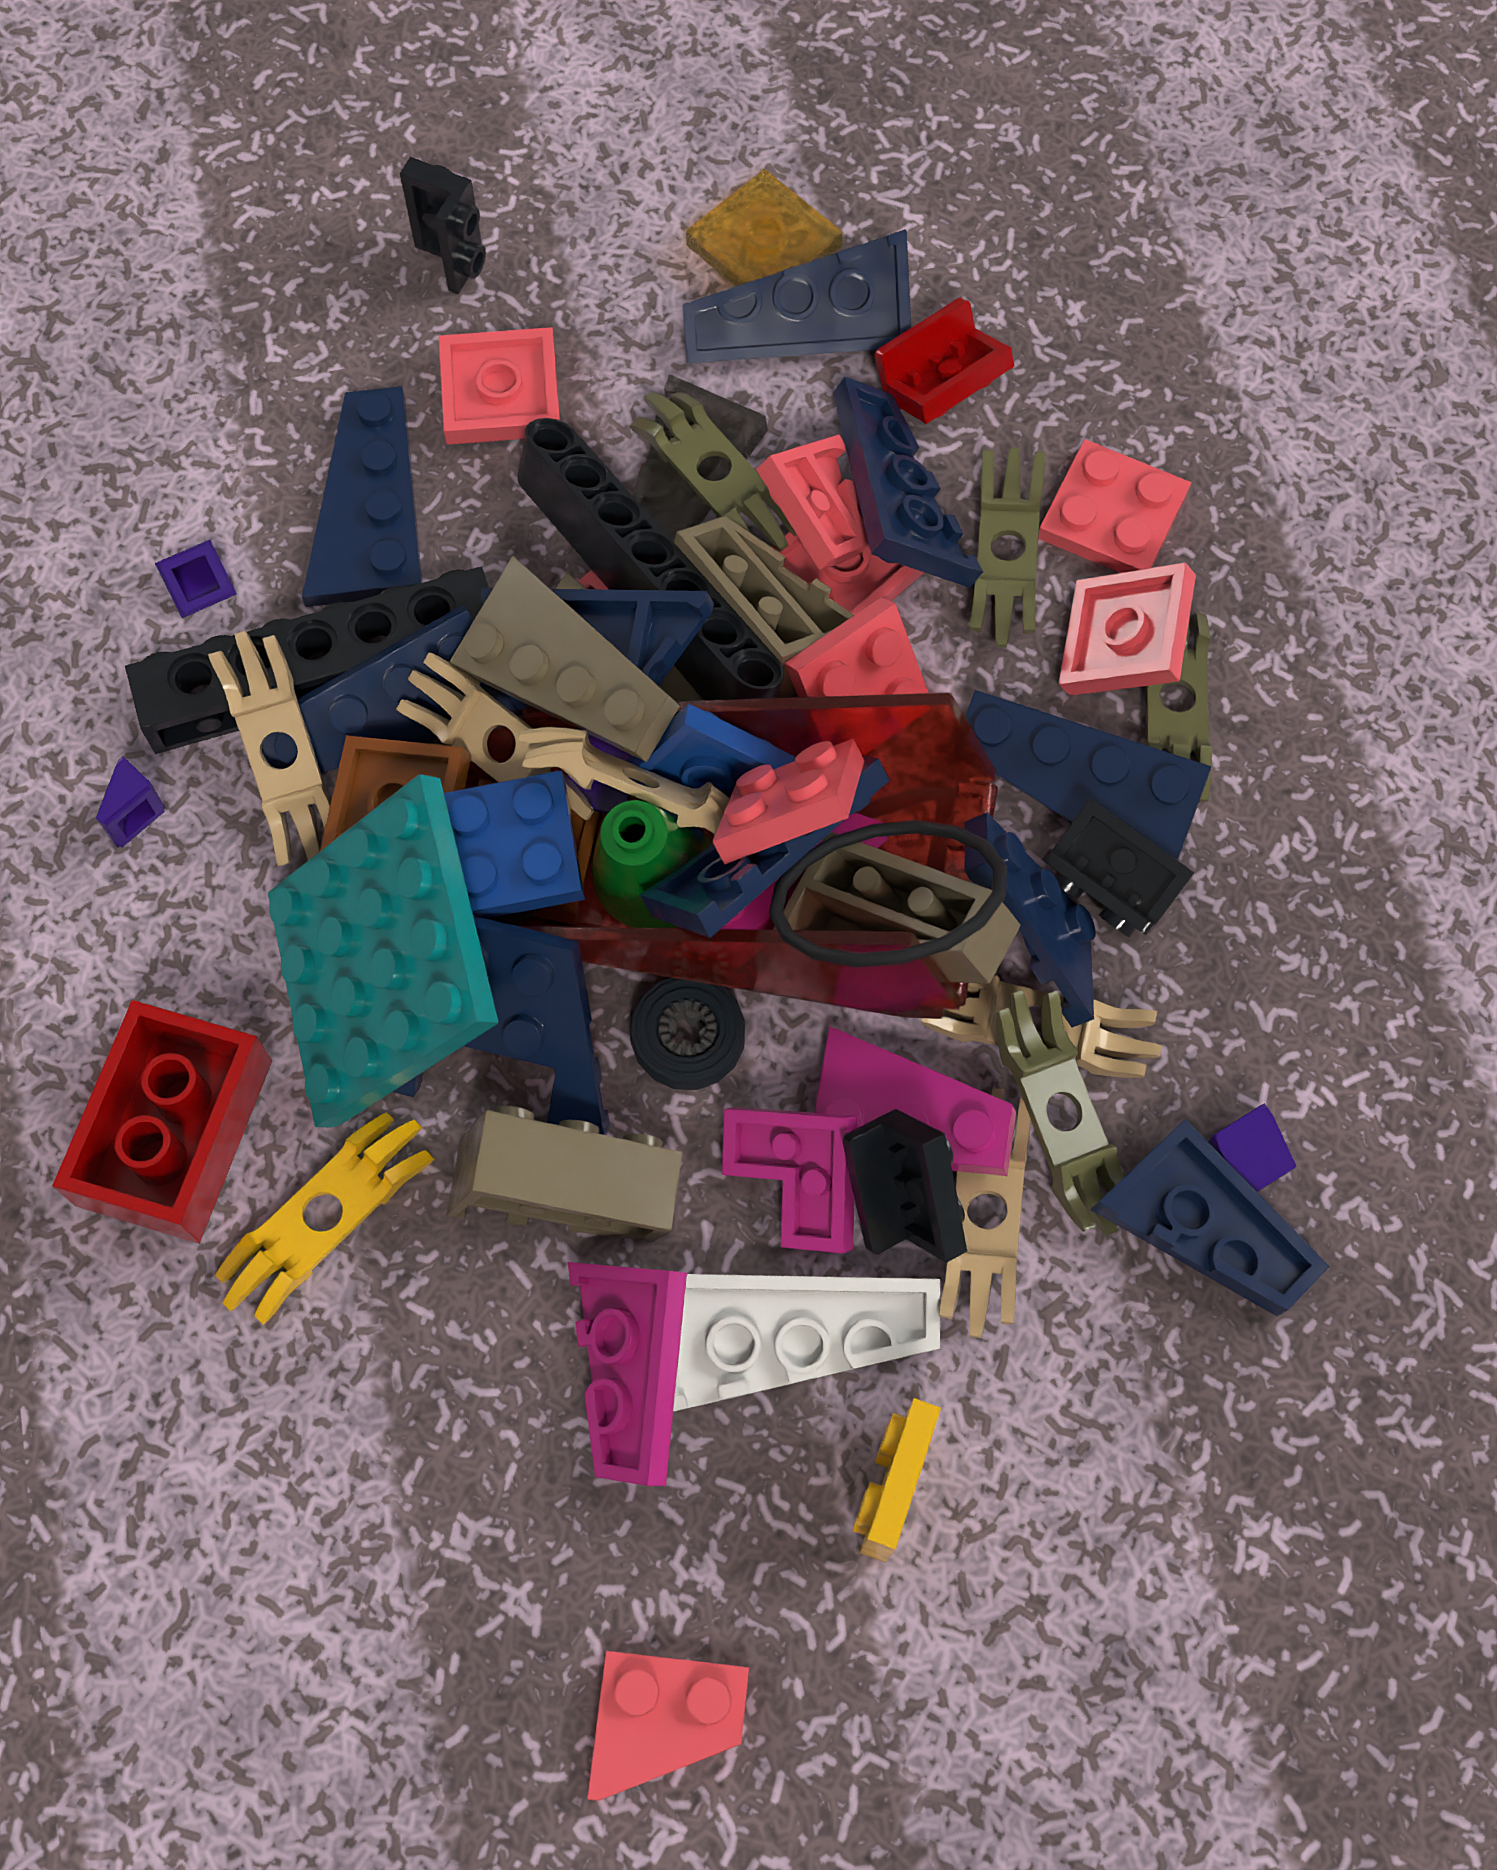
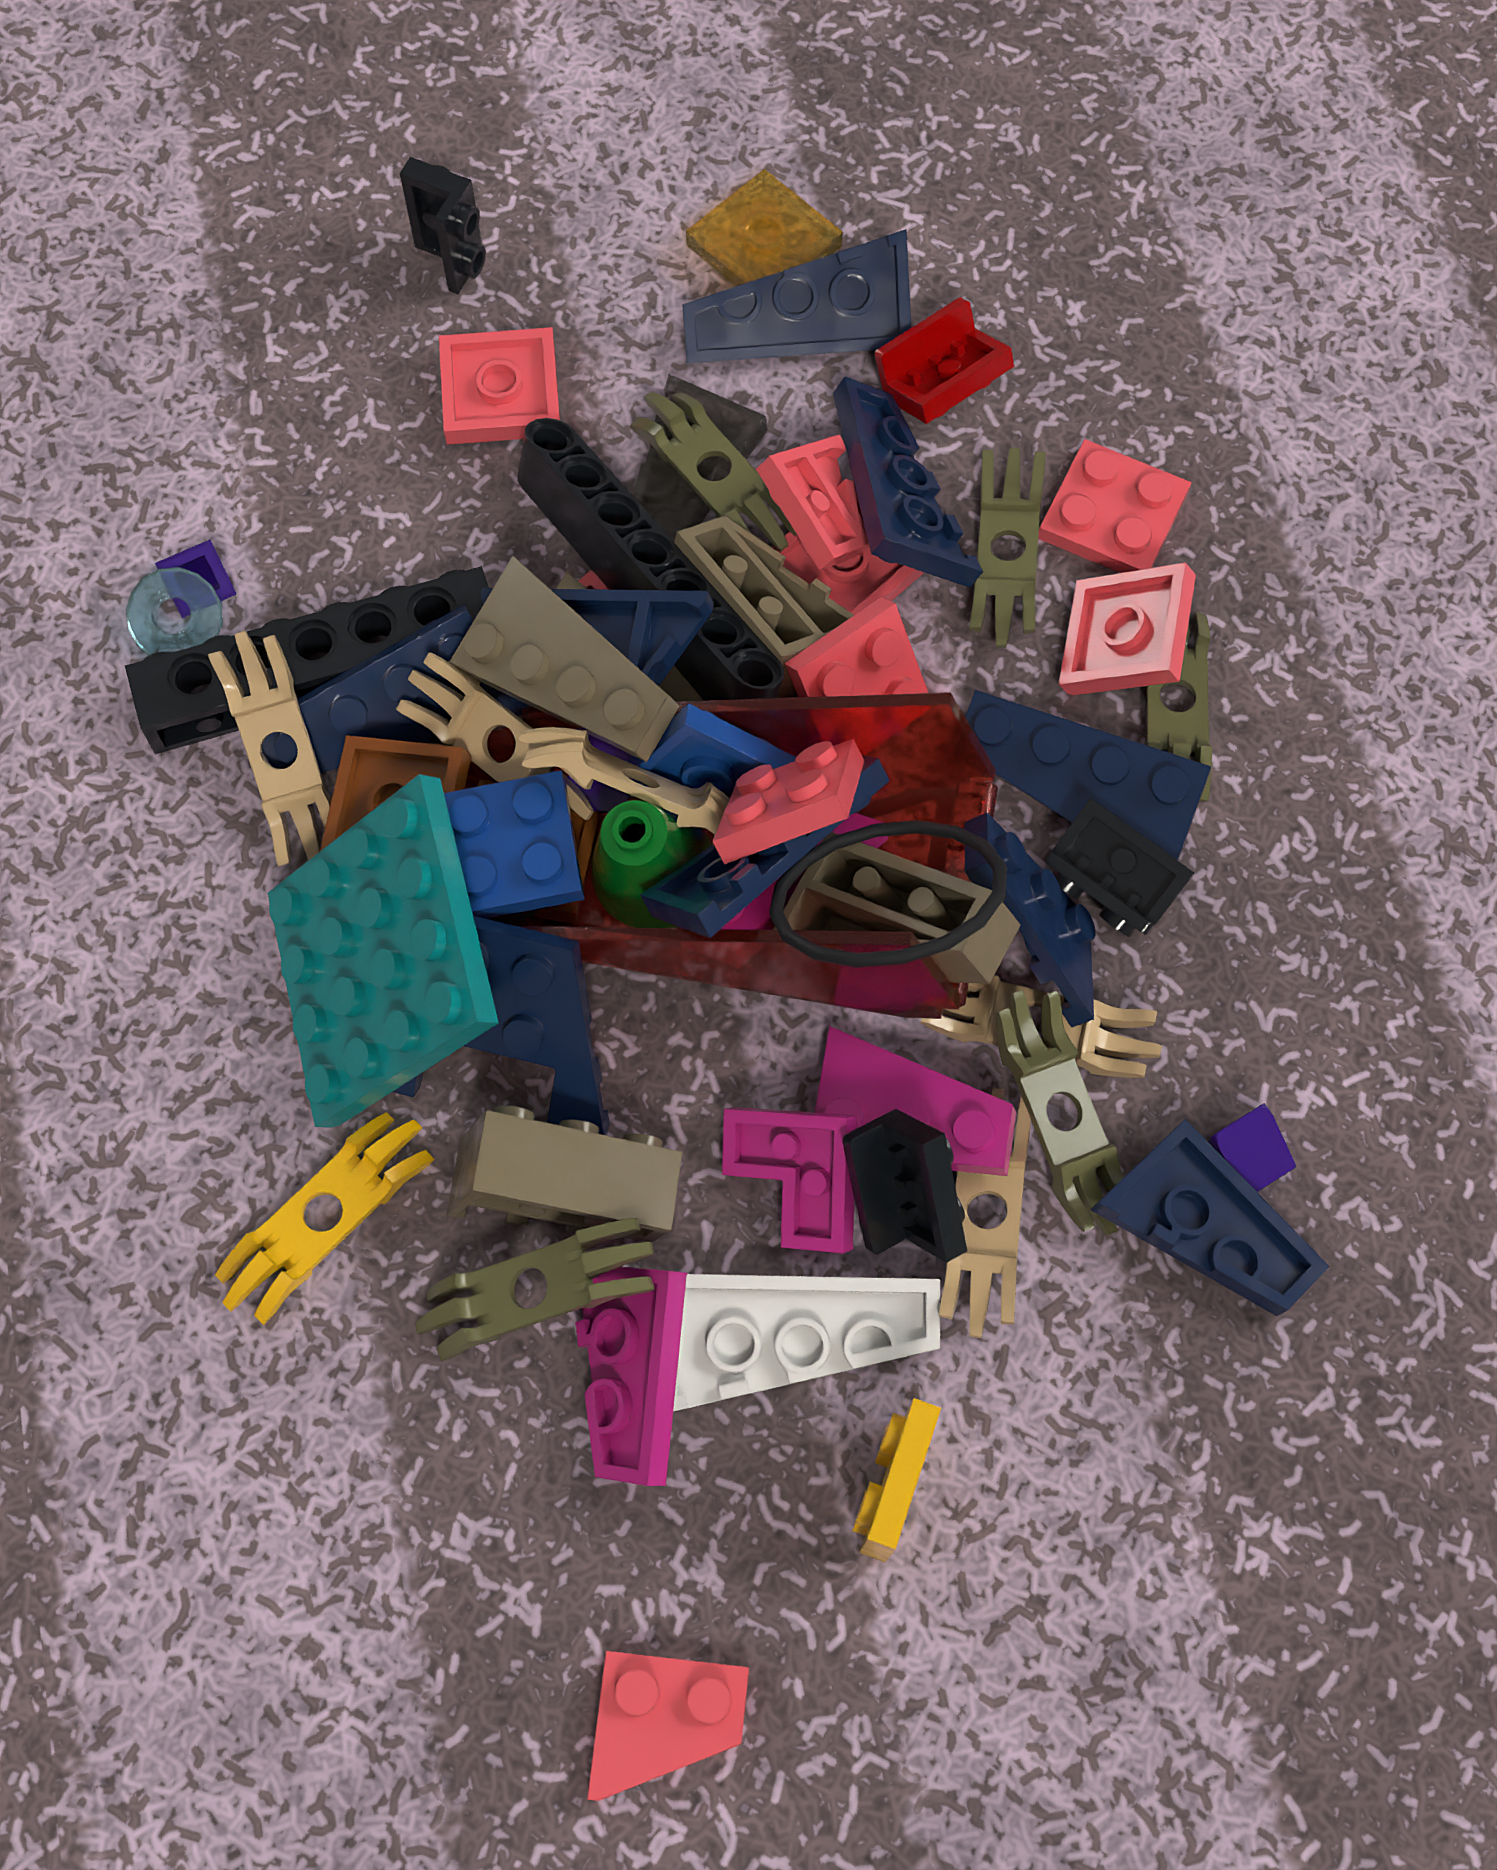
(128, 804): dark purple slope -> none
(164, 1121): red brick -> none
(171, 583): none -> clear light blue piece
(368, 505): dark blue wing -> none
(569, 1287): none -> olive piece
(679, 1063): black bush -> none

